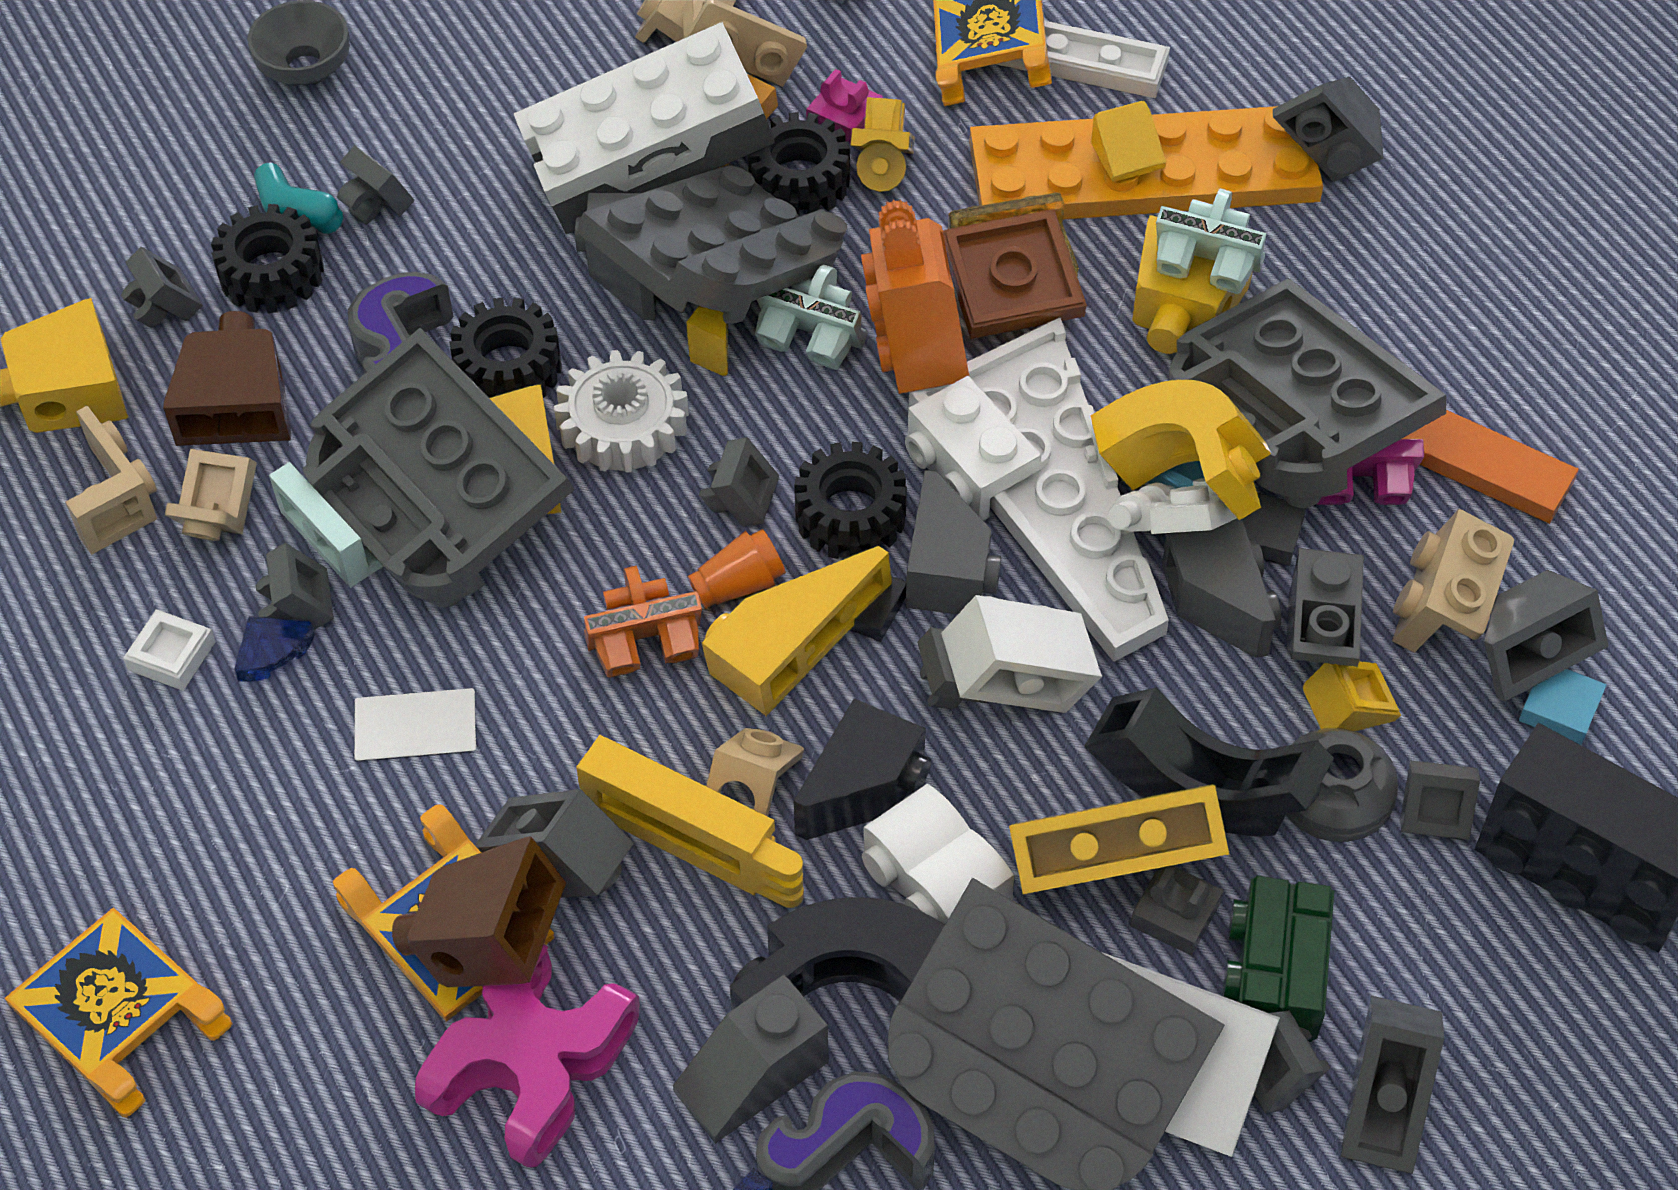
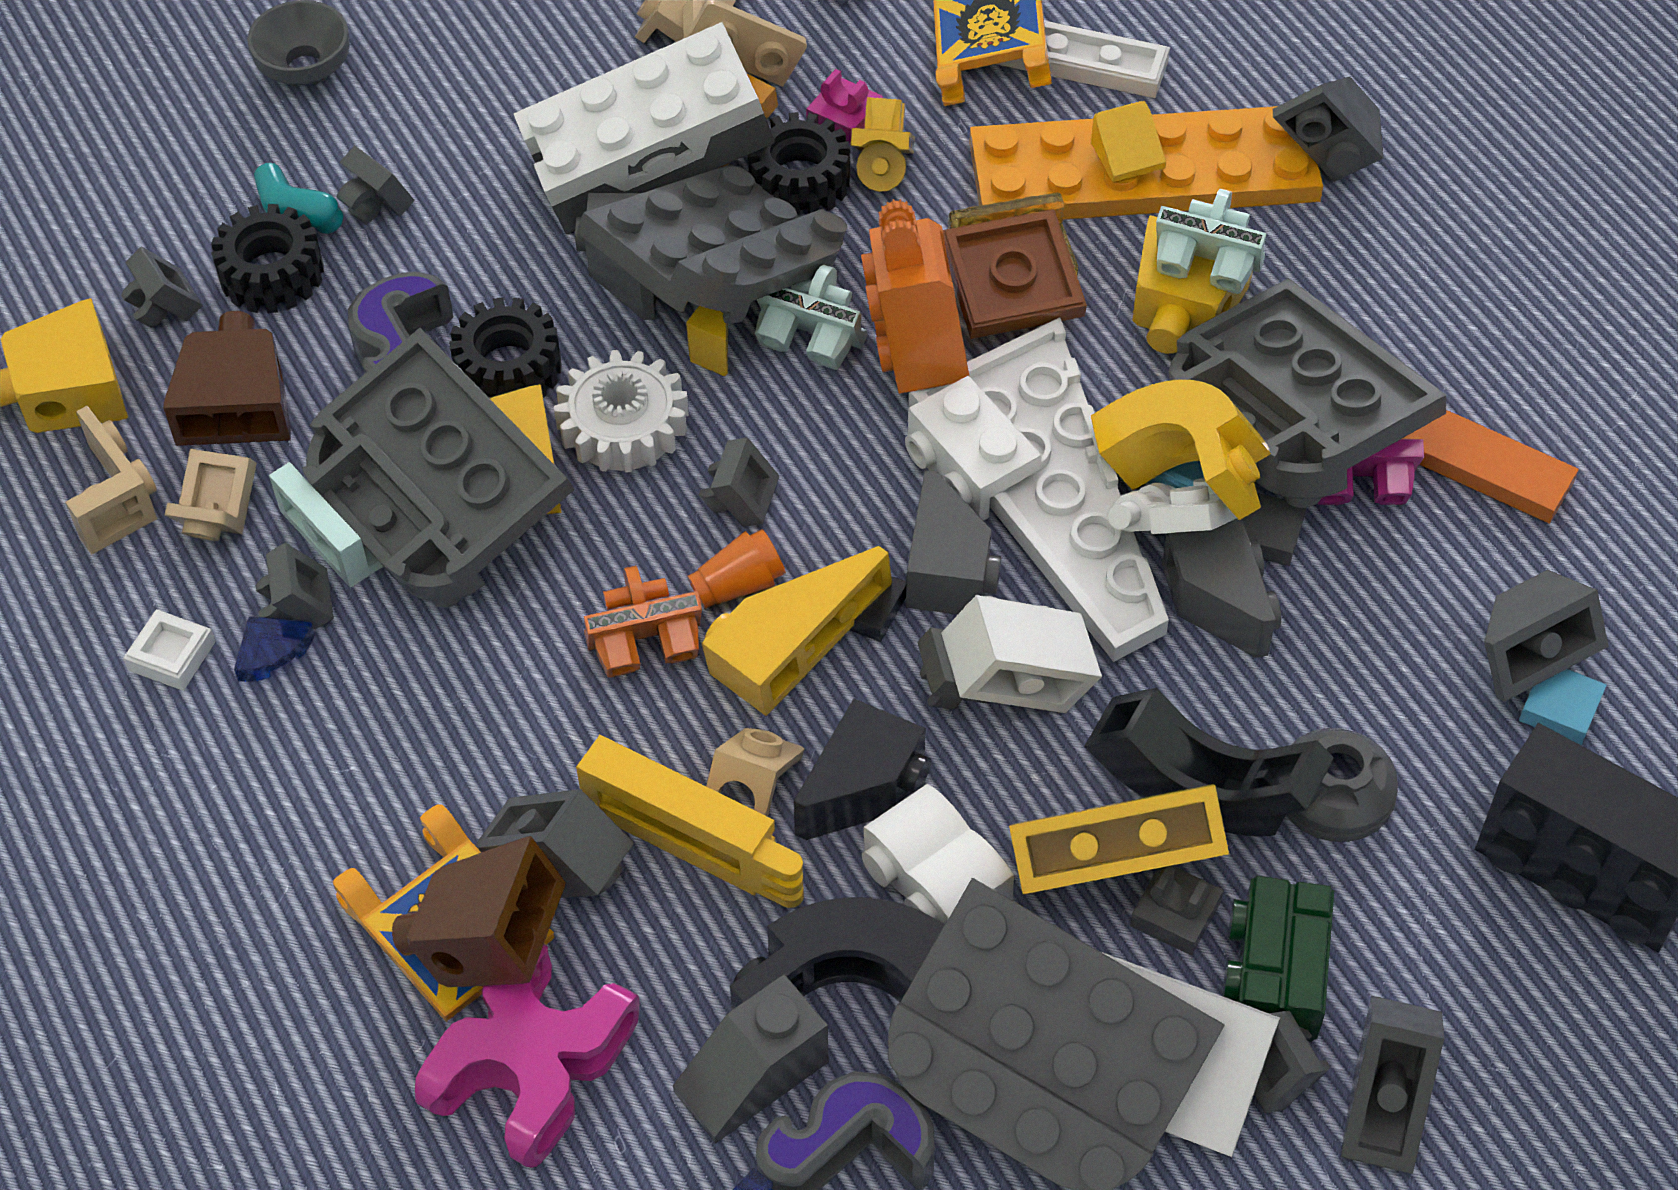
(107, 999): flag -> none
(415, 724): white sticker -> none
(850, 472): black tyre -> none
(1325, 607): dark grey slope -> none
(1350, 697): yellow slope -> none
(1439, 799): dark grey tile -> none
(1453, 580): tan bracket -> none

